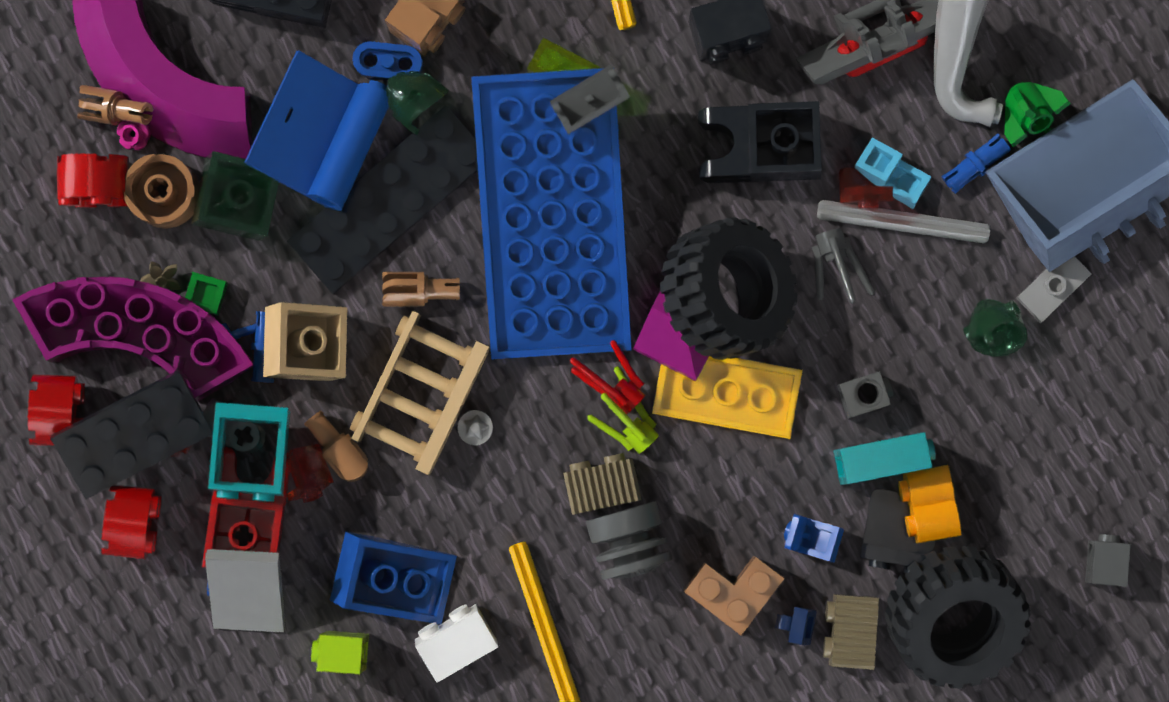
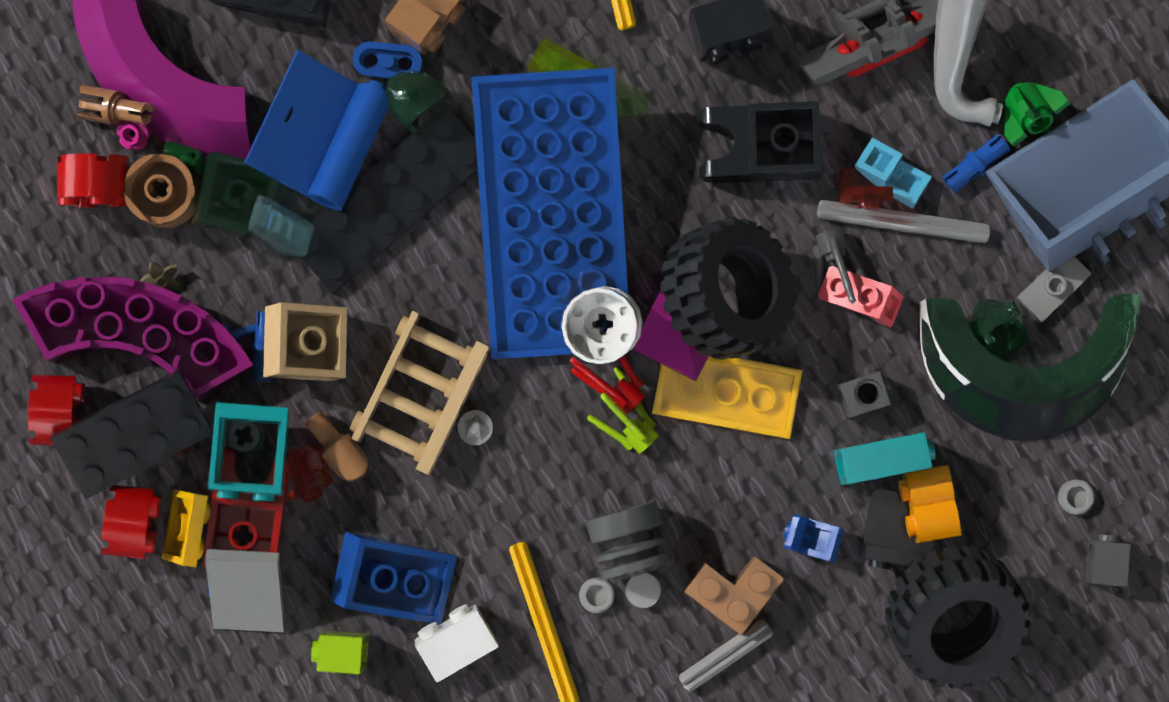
(184, 528): none -> yellow plate
(188, 155): none -> dark green arm
(206, 292): green plate -> none
(284, 229): none -> clear light blue slope
(415, 289): medium nougat arm -> none
(587, 339): none -> white wheel
(589, 99): dark grey hinge -> none
(596, 595): none -> light grey tile
(601, 485): dark tan brick -> none
(643, 590): none -> light grey tile
(725, 655): none -> light grey axle
(800, 625): dark blue tile -> none
(852, 631): dark tan brick -> none
(872, 297): none -> coral bracket
(1019, 399): none -> clear green windscreen
(1076, 497): none -> light grey tile

